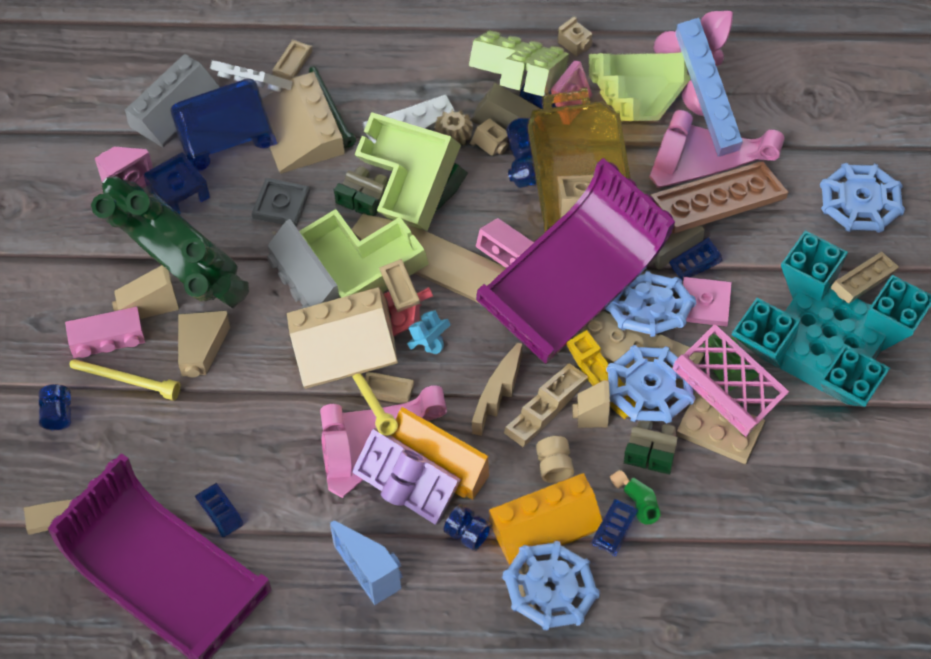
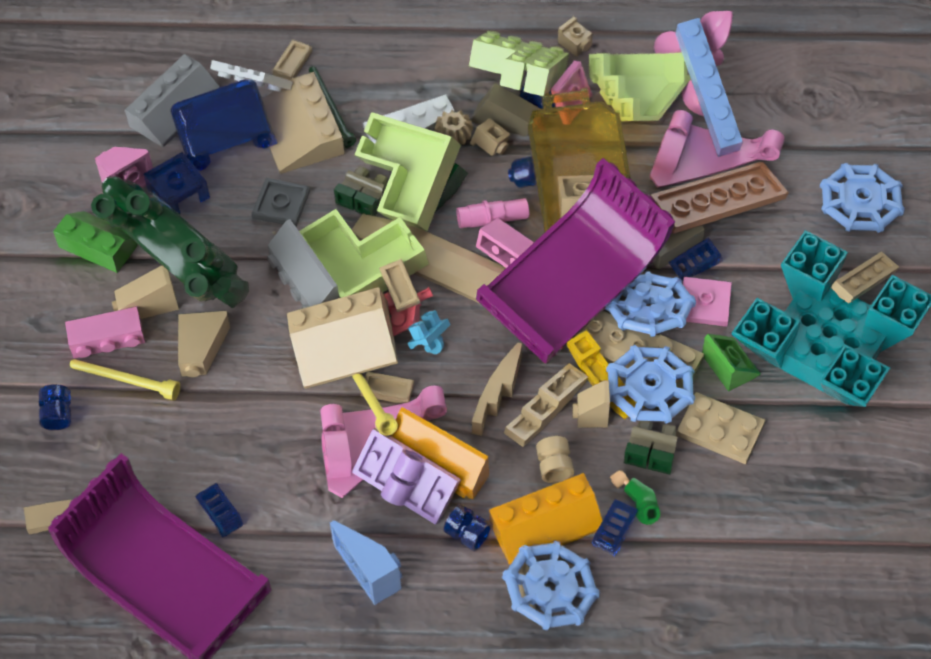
(94, 240): none -> bright green slope
(486, 212): none -> bright pink piece
(519, 138): clear blue wheel -> none
(714, 394): bright pink fence -> none

